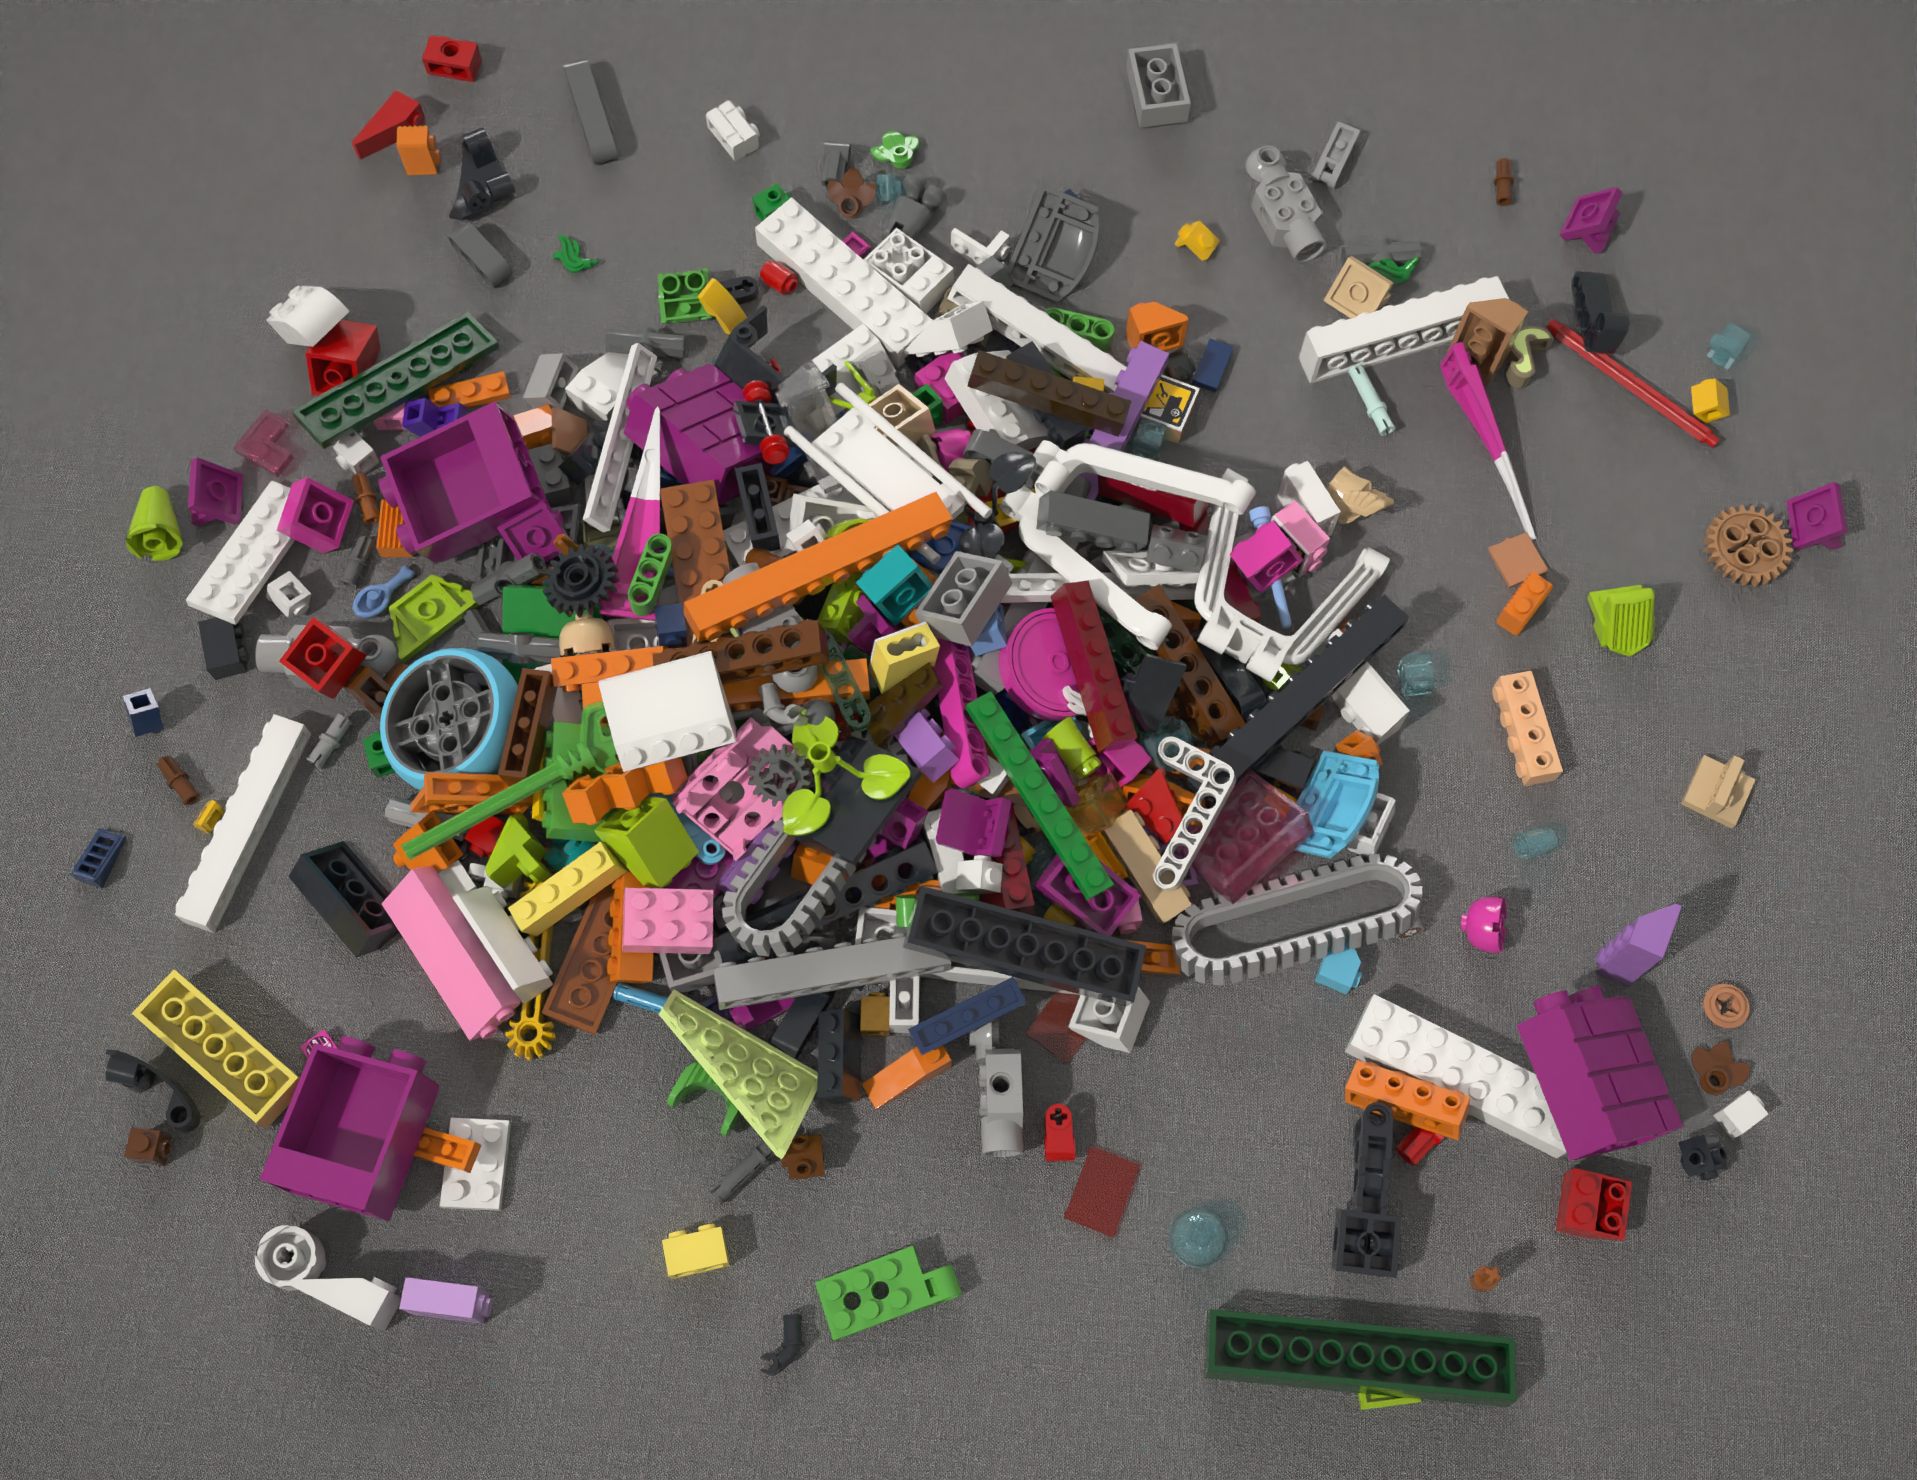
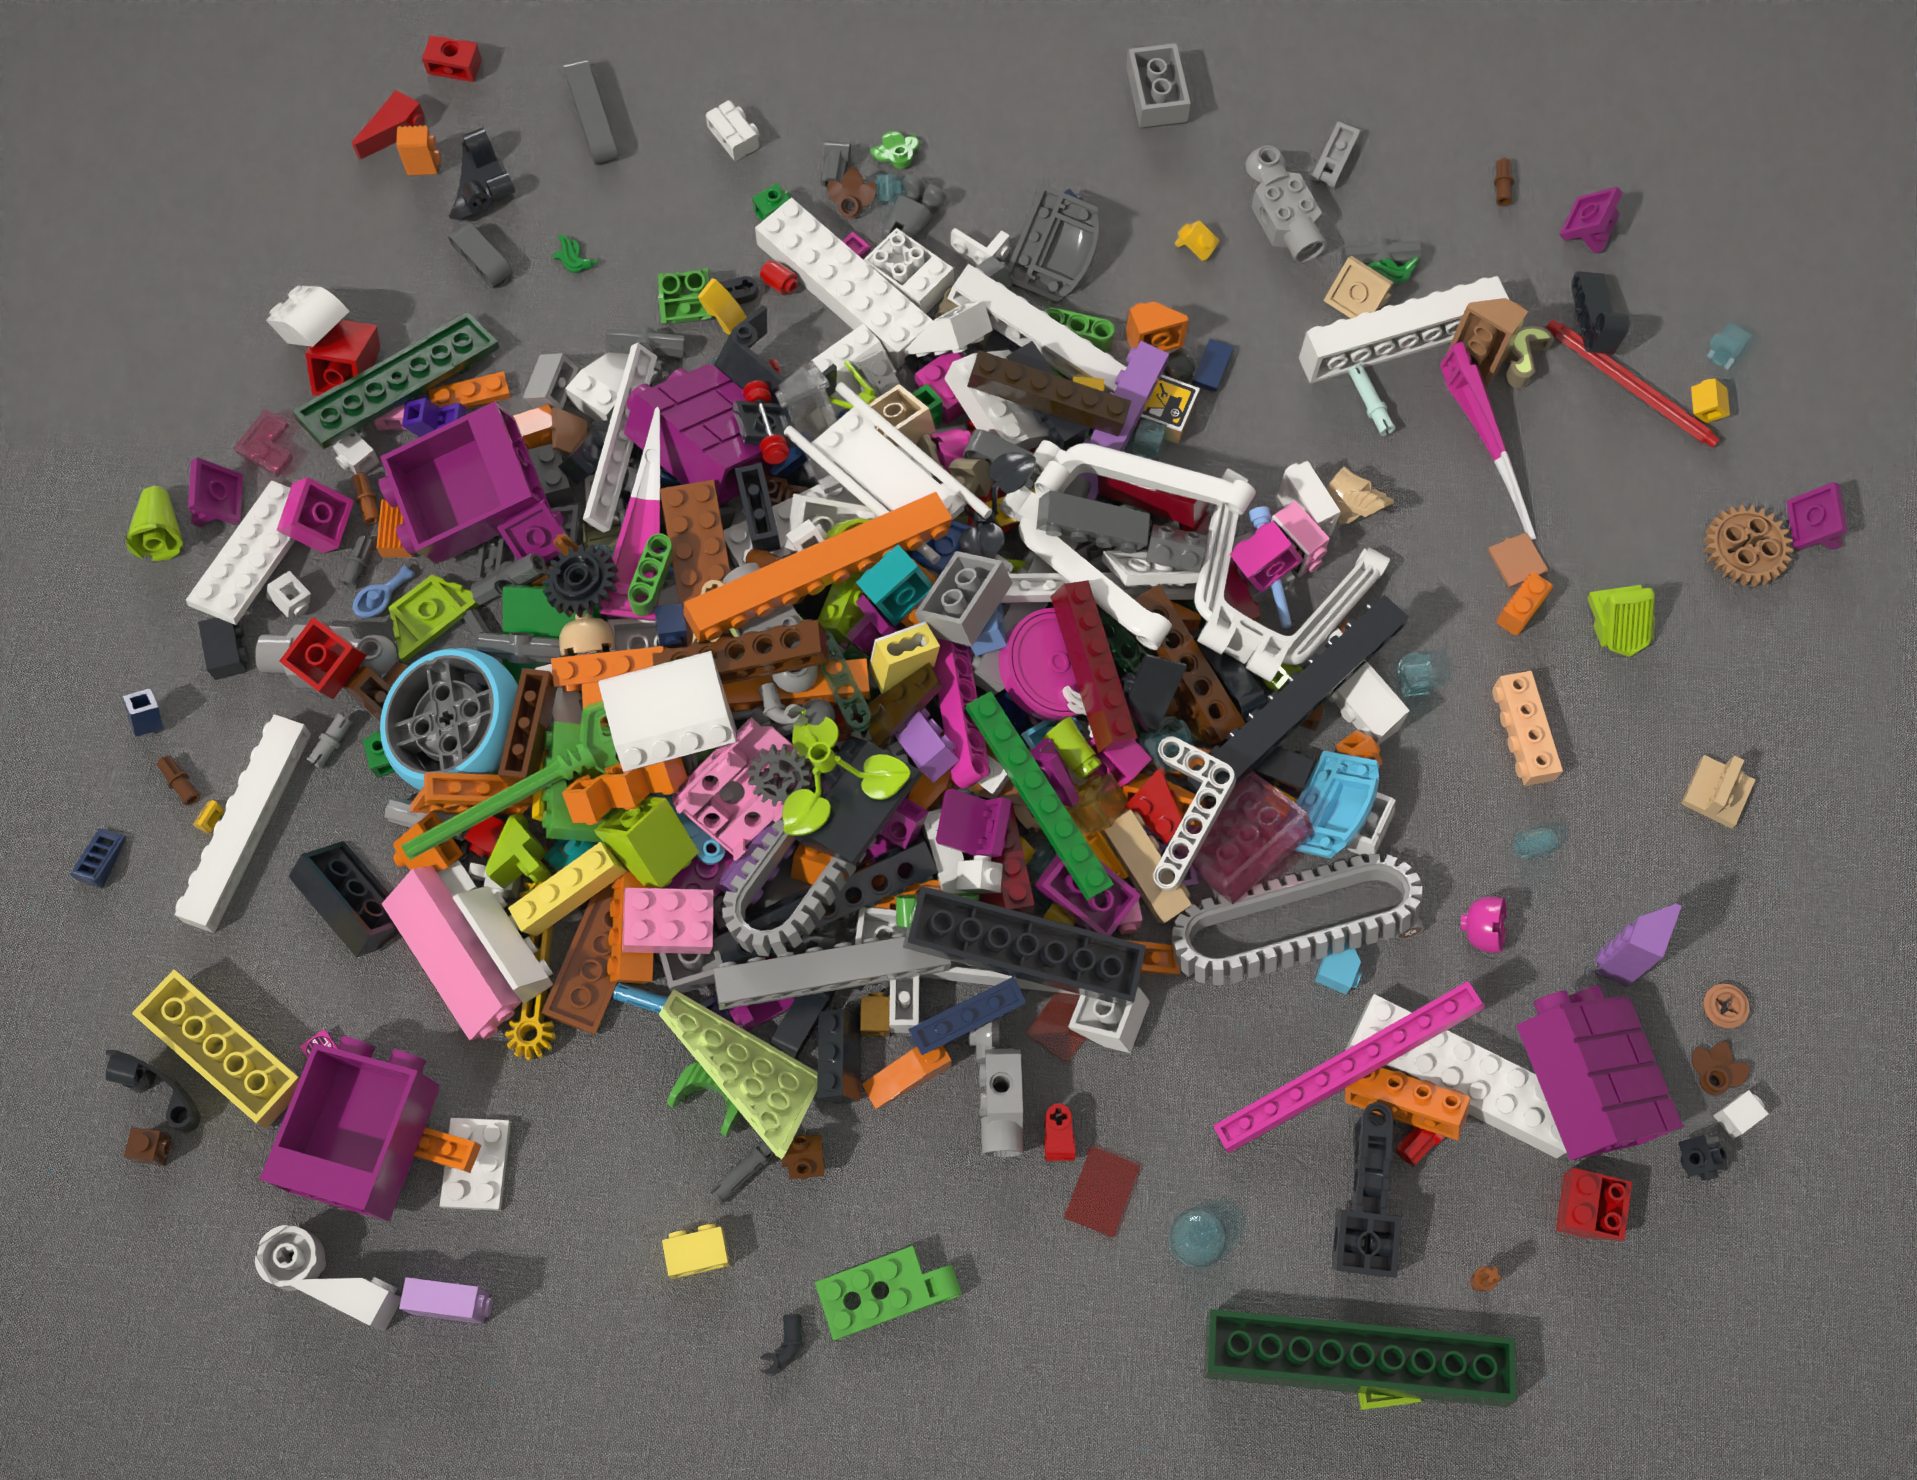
(1348, 1066): none -> dark pink plate

